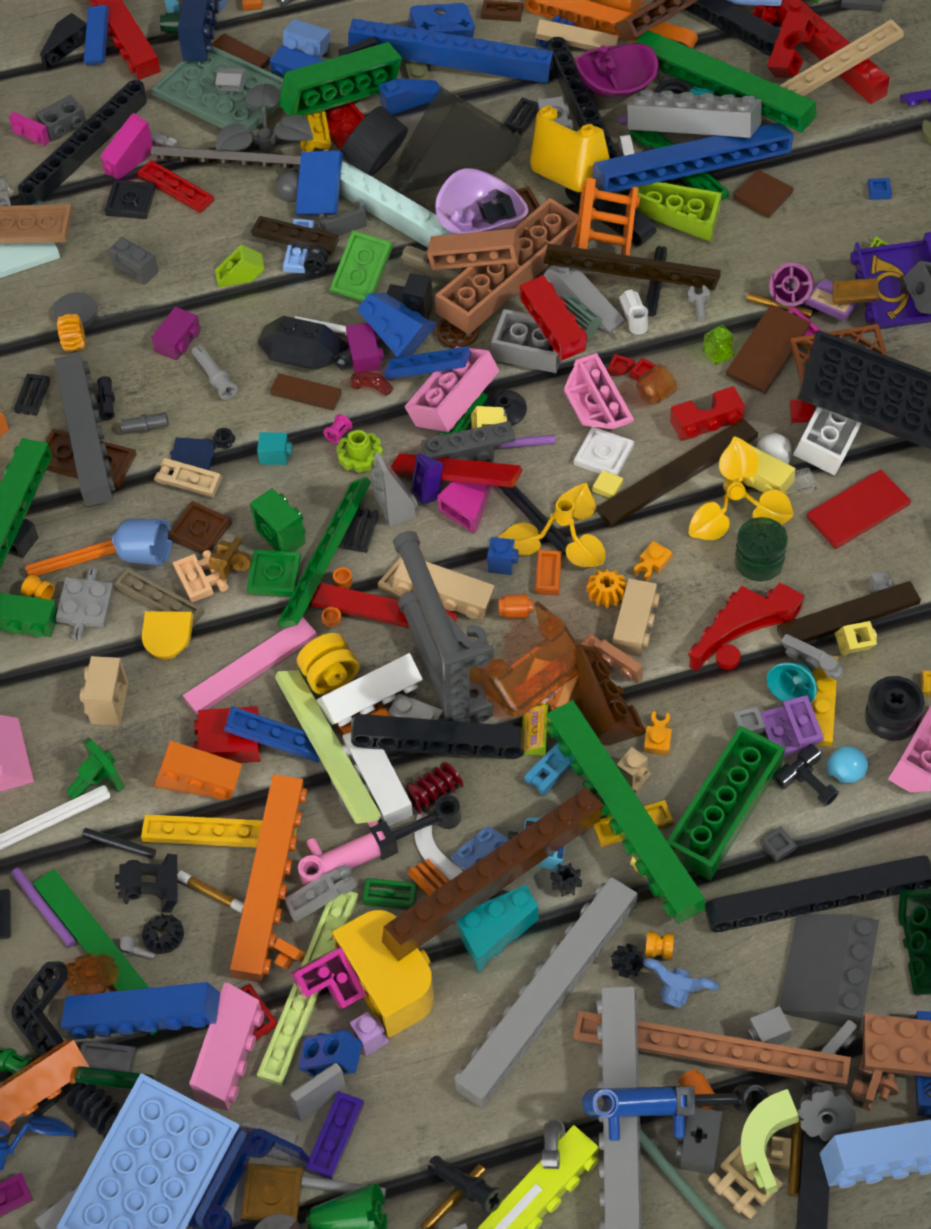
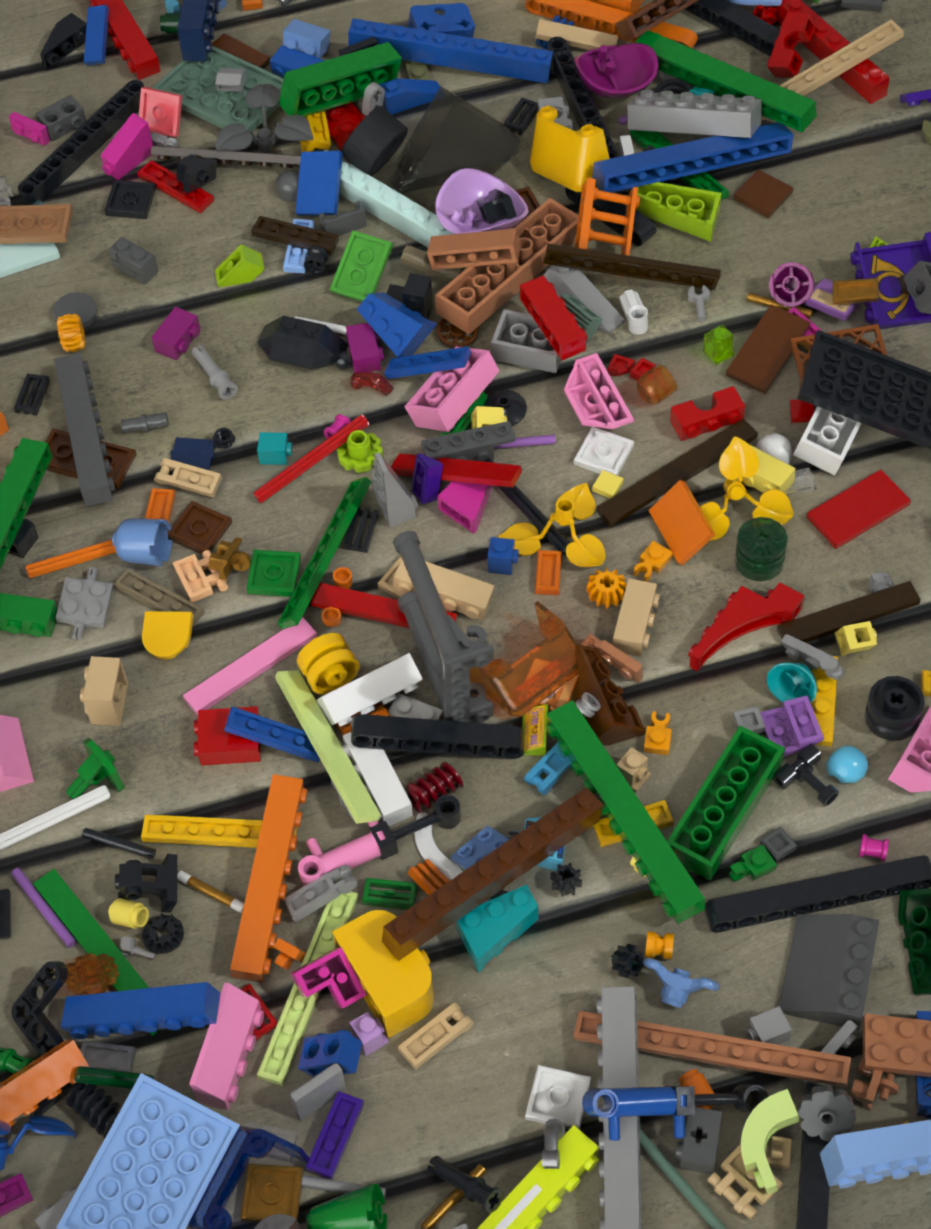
(36, 588): light orange wheel -> none
(105, 398): black pin -> none
(128, 913): none -> light yellow brick
(160, 504): none -> orange tile
(161, 111): none -> coral tile
(195, 172): none -> black brick
(197, 772): orange wedge -> none
(278, 521): green brick -> none
(306, 391): reddish brown tile -> none
(309, 459): none -> red axle
(372, 98): none -> light grey beam
(435, 1036): none -> tan plate
(502, 10): reddish brown tile -> none
(515, 606): orange brick -> none
(545, 993): light grey brick -> none
(557, 1096): none -> white tile
(588, 704): none -> light grey bush
(655, 286): black axle -> none
(681, 522): none -> orange tile
(727, 657): red tile -> none
(754, 862): none -> green plate
(795, 1159): pearl gold bar -> none
(873, 848): none -> dark pink bush
(879, 188): blue tile -> none

